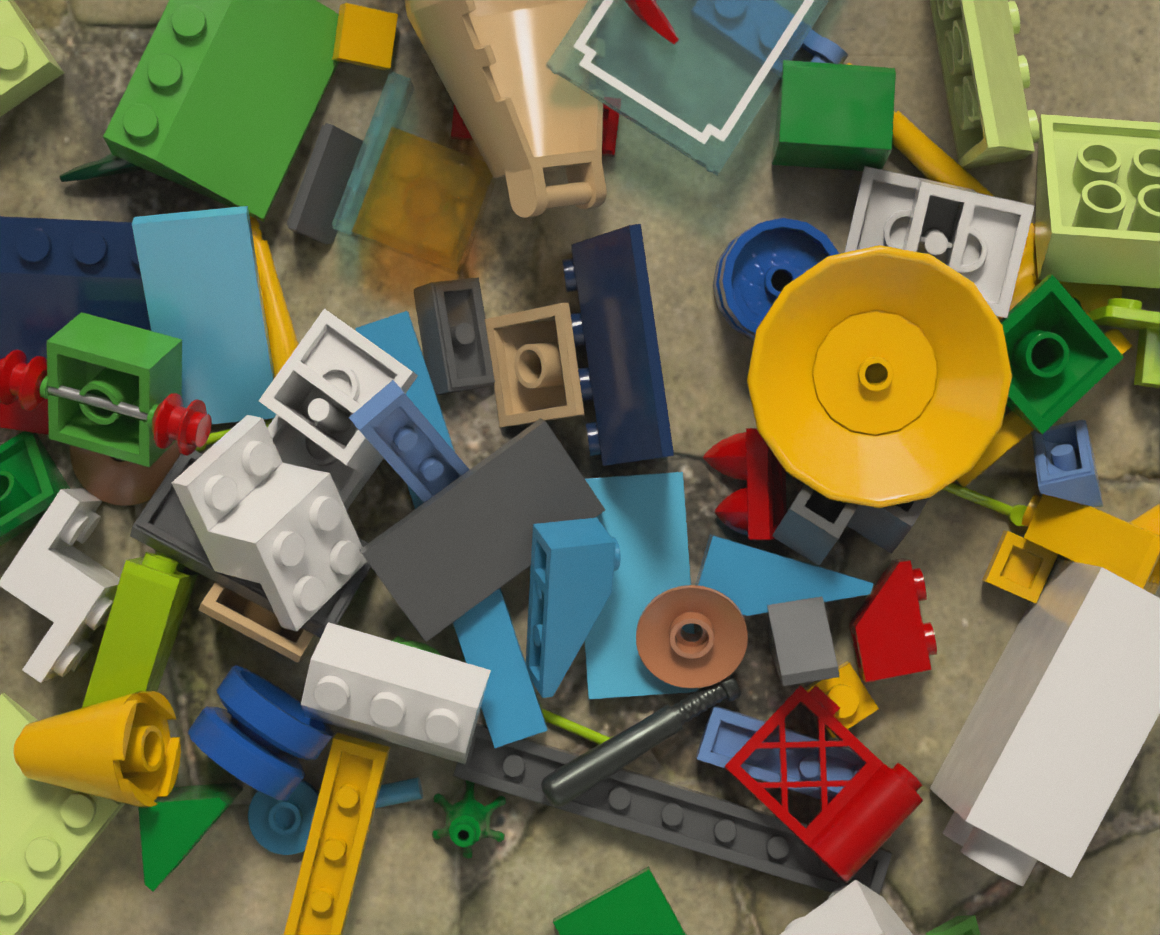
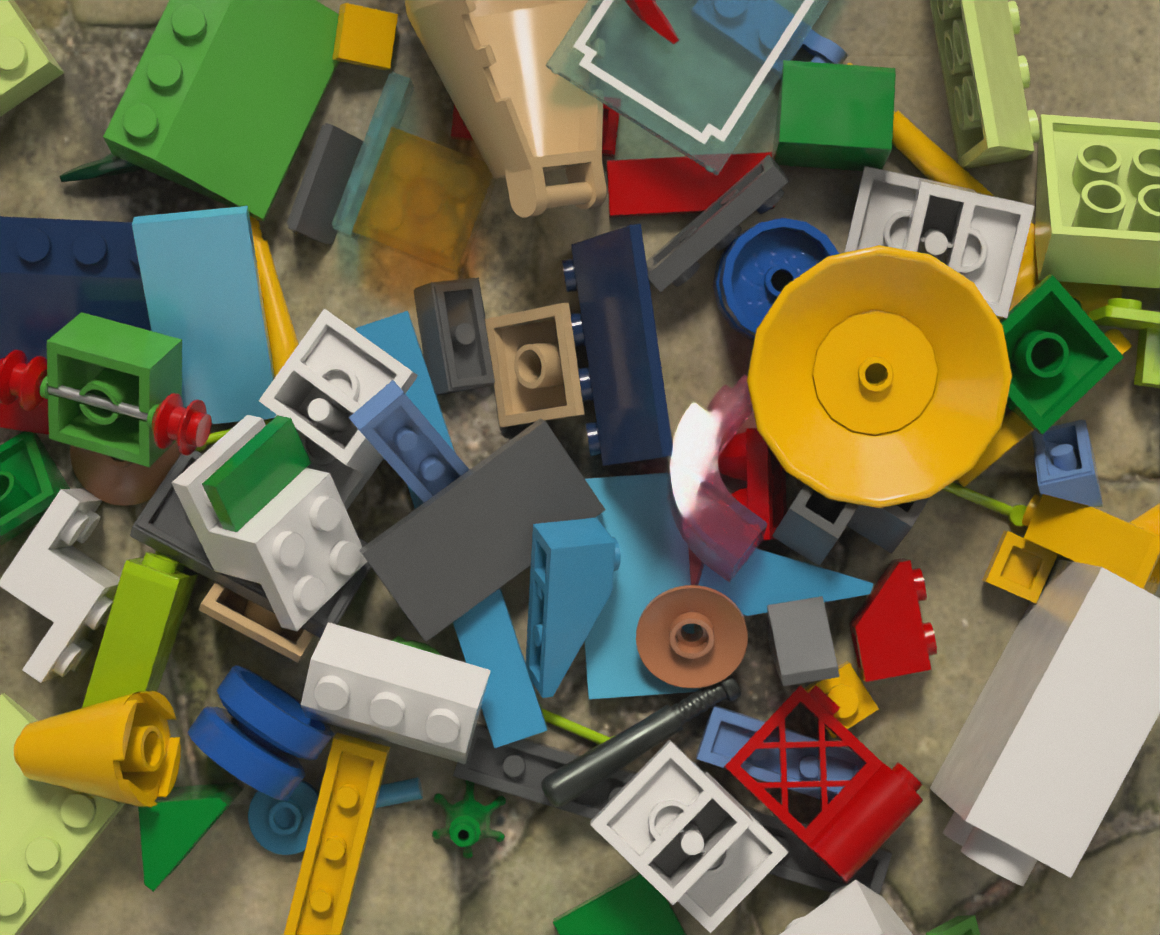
(256, 473): none -> green tile
(671, 184): none -> red tile
(688, 836): none -> white bracket
(704, 511): none -> clear pink arch
(717, 224): none -> dark grey plate

